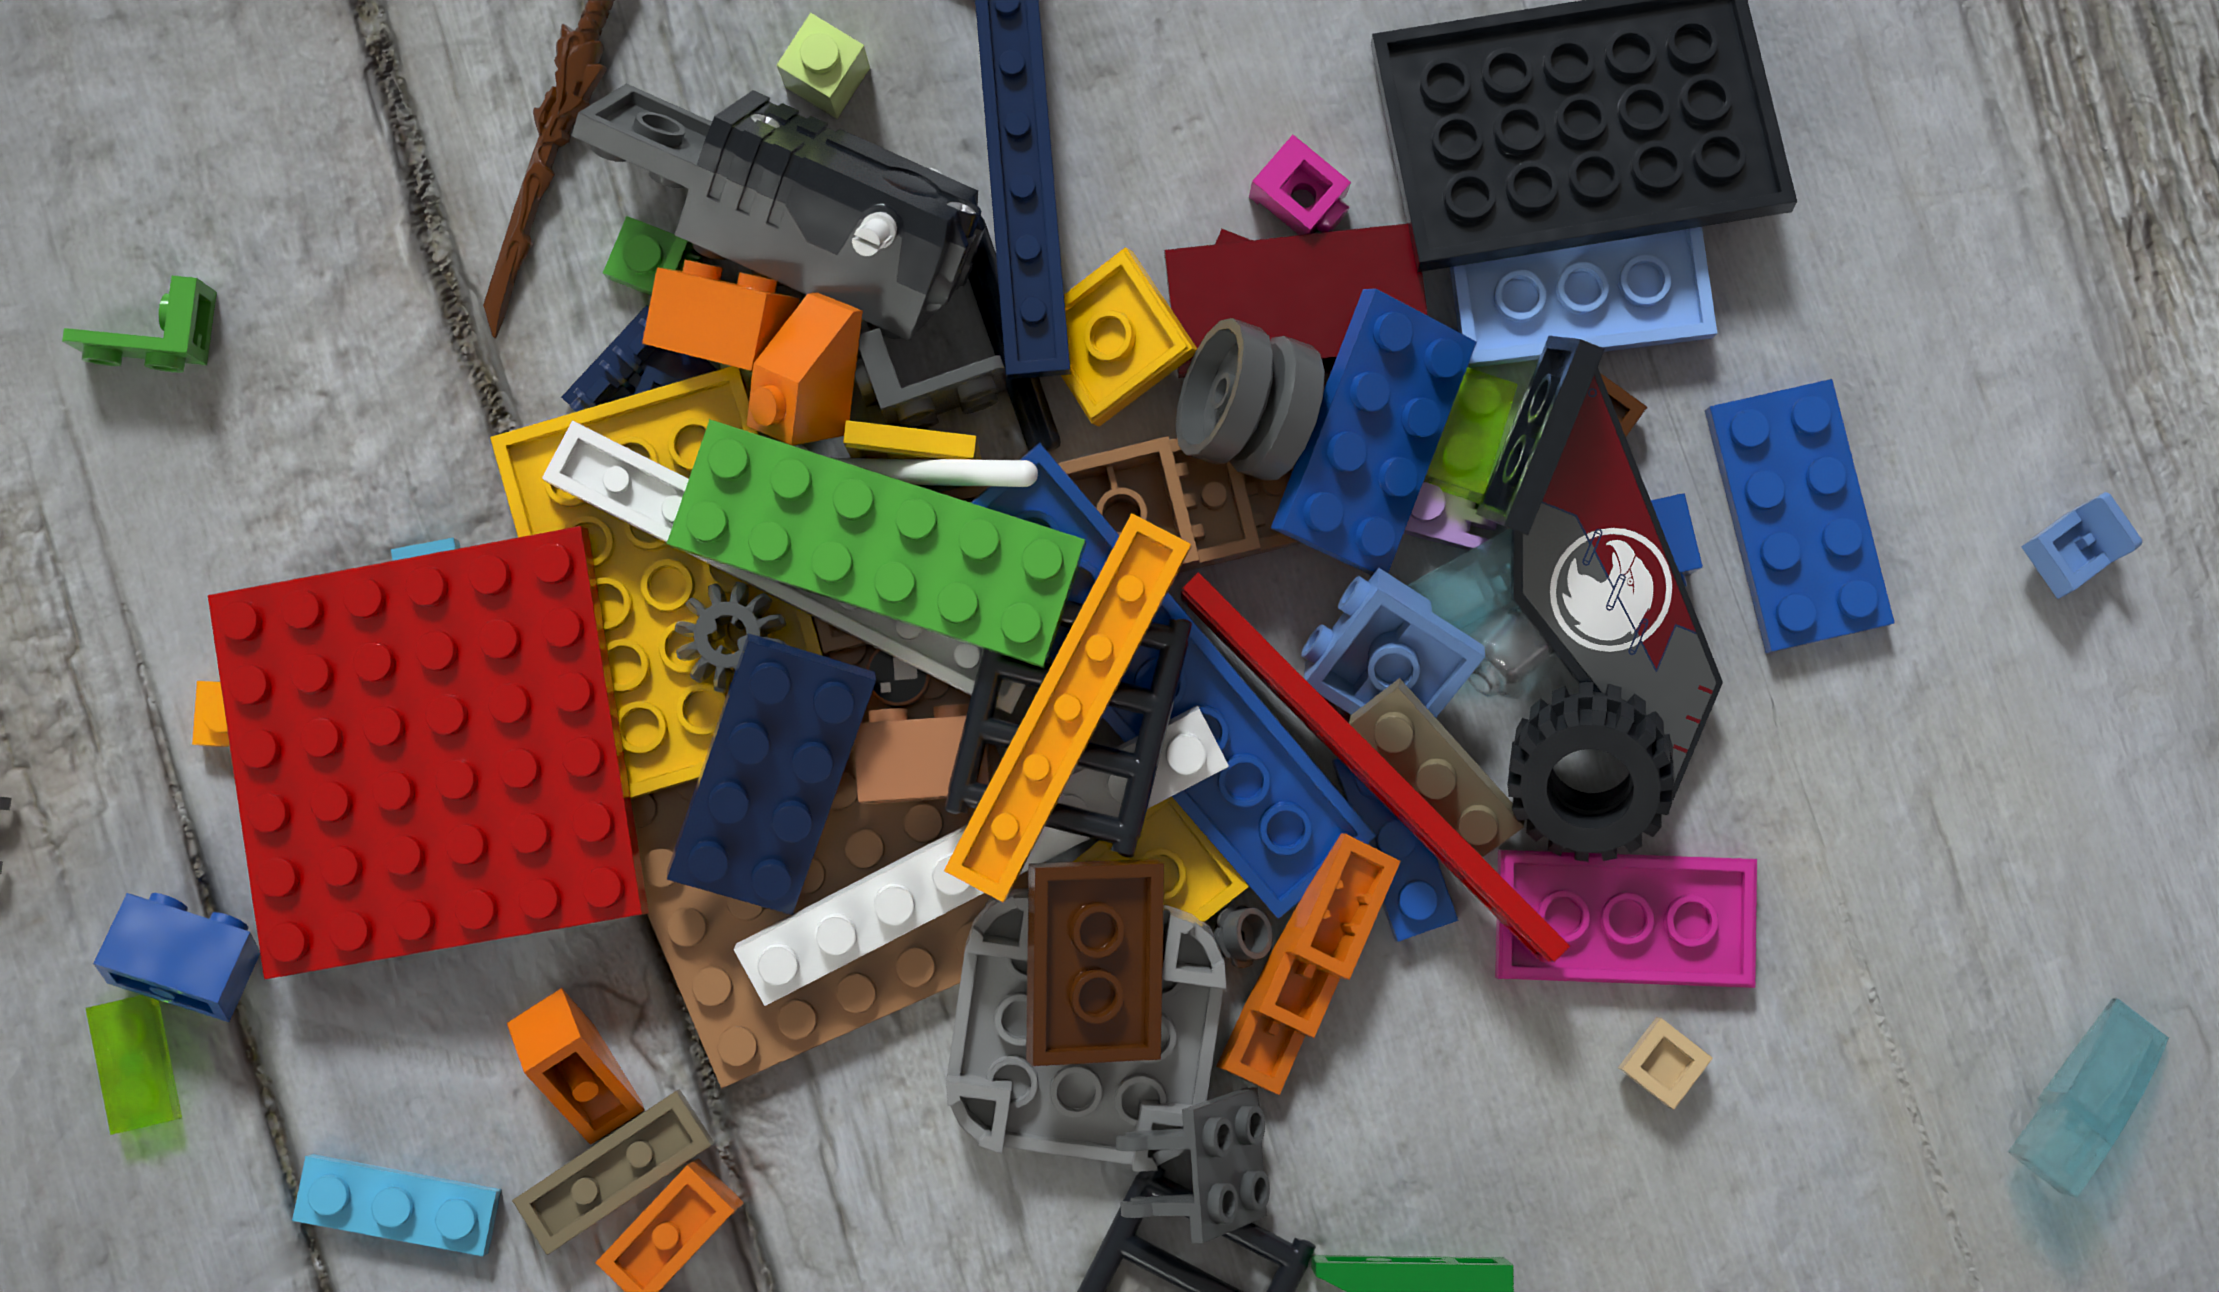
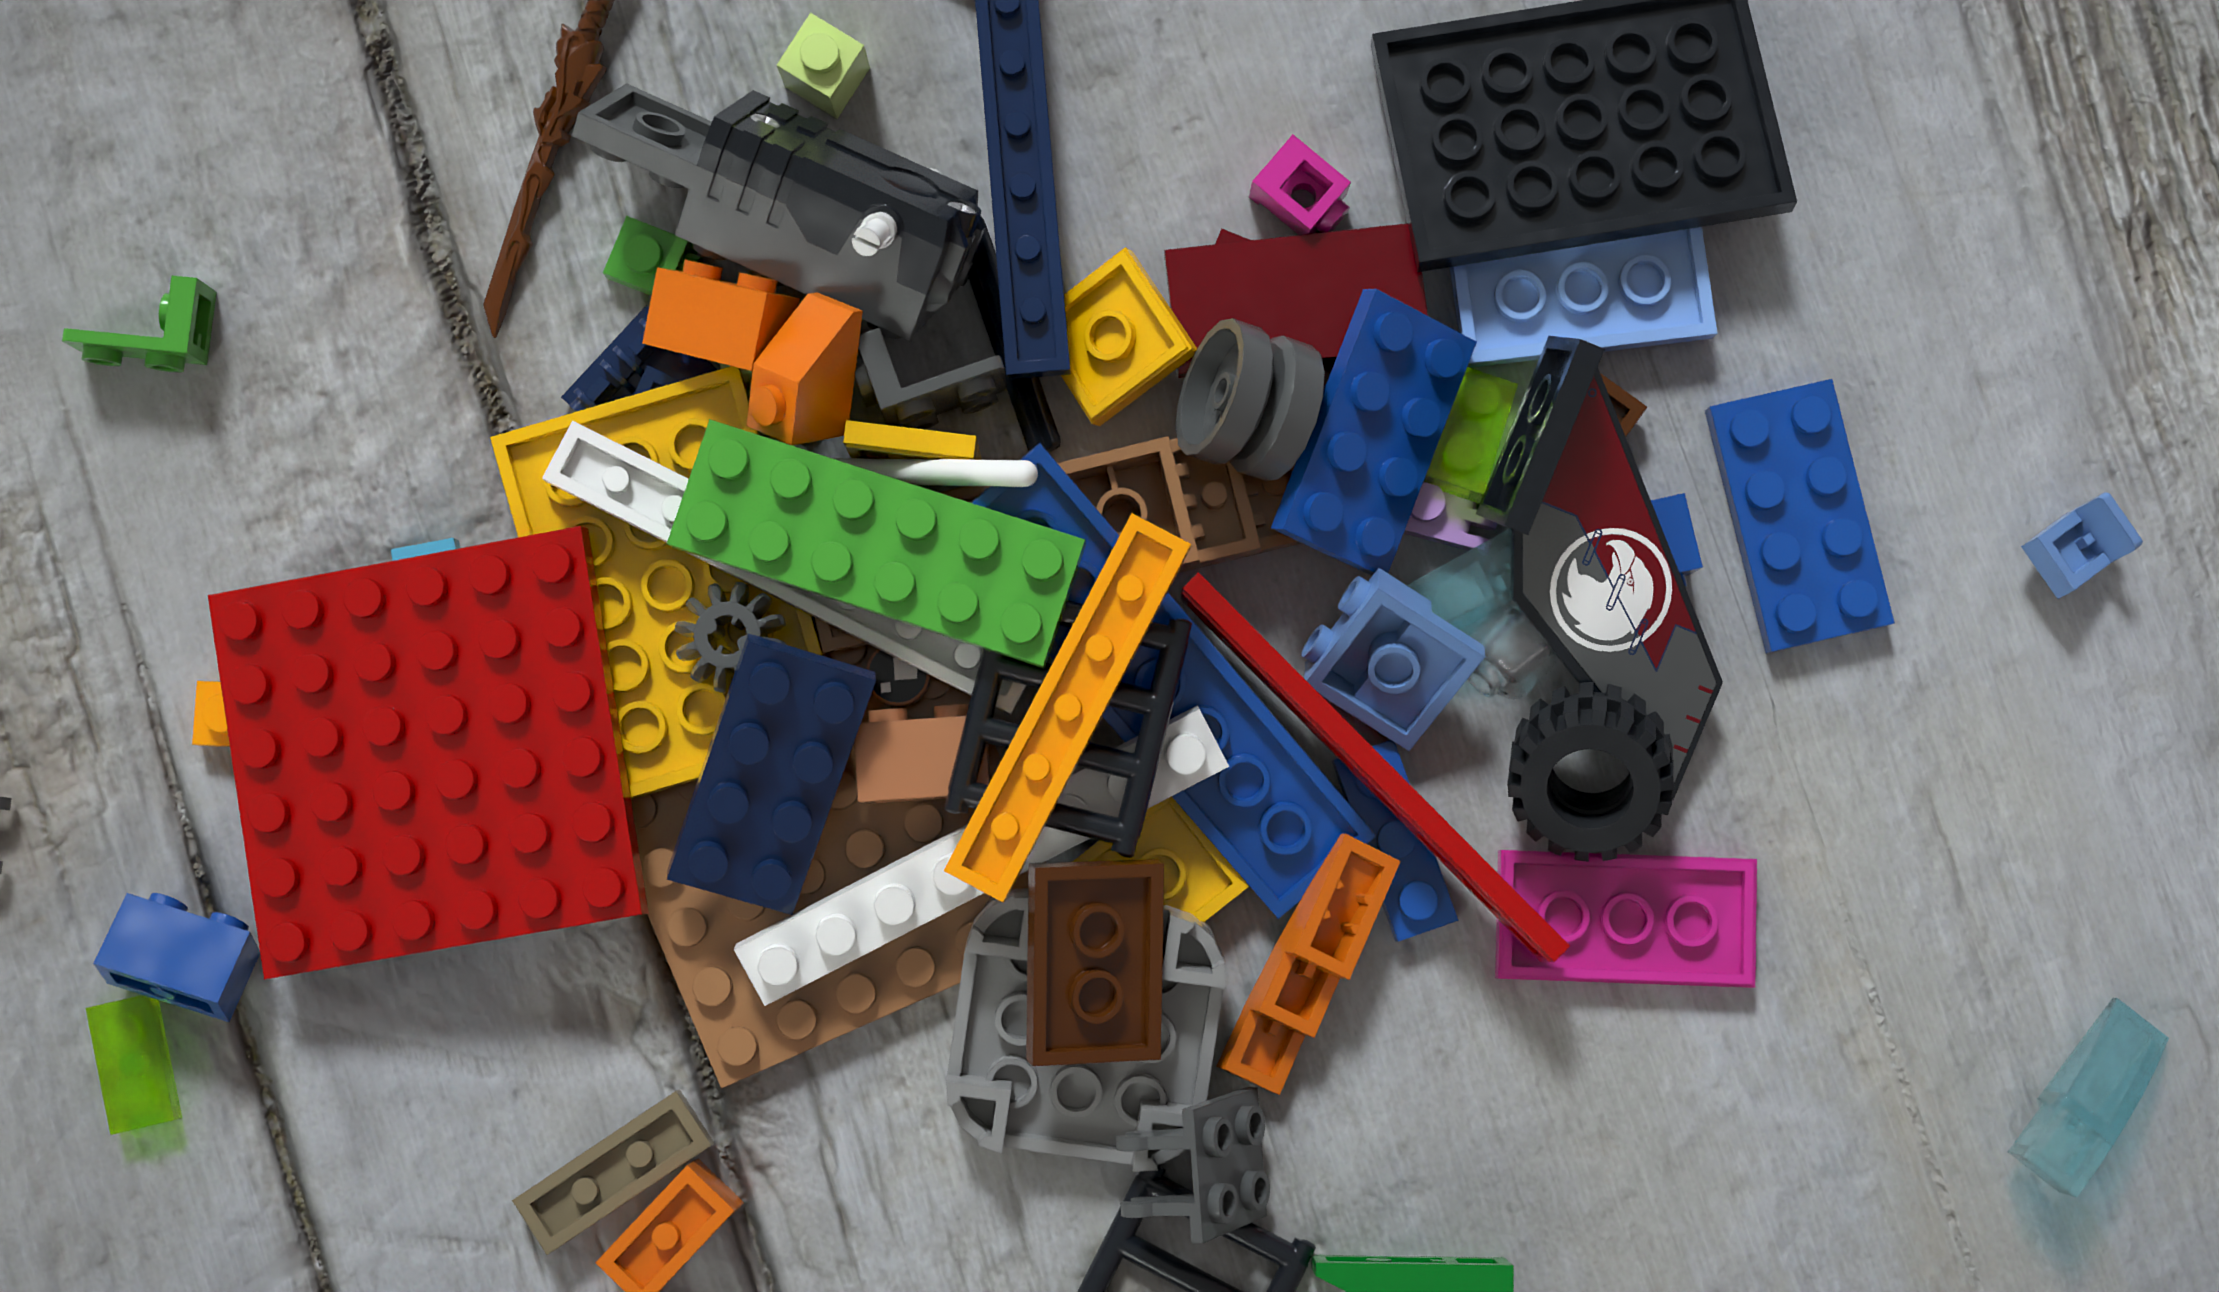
(396, 1205): medium azure plate -> none
(573, 1066): orange slope -> none
(1243, 935): dark grey plate -> none
(1436, 767): dark tan plate -> none
(1665, 1063): tan plate -> none

